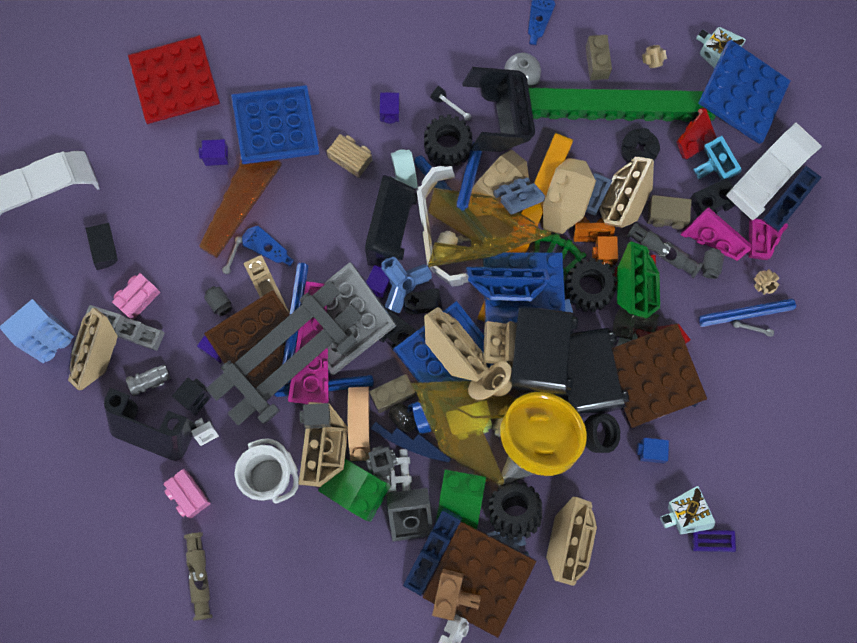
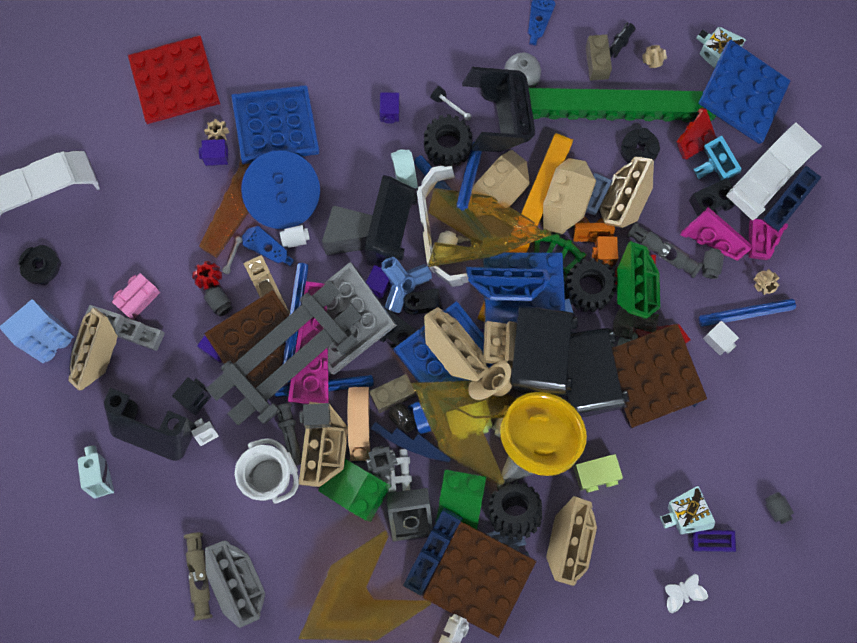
(42, 275): none -> black plate
(94, 473): none -> light aqua torso
(101, 246): black brick -> none
(150, 378): light grey axle -> none
(186, 494): bright pink brick -> none
(201, 272): none -> red piece
(216, 130): none -> tan gear
(234, 583): none -> light grey wedge
(280, 189): none -> blue plate
(287, 425): none -> dark grey pin
(294, 236): none -> white brick
(346, 231): none -> dark grey slope
(346, 607): none -> clear yellow windscreen
(350, 155): tan brick -> none
(451, 595): medium nougat brick -> none
(522, 198): sand blue plate -> none
(597, 473): none -> yellowish green brick
(612, 433): black tyre -> none
(621, 39): none -> black pin
(653, 450): blue brick -> none
(669, 212): dark tan brick -> none
(682, 591): none -> white piece
(721, 338): none -> white brick
(769, 332): light grey hinge -> none
(779, 508): none -> dark grey brick

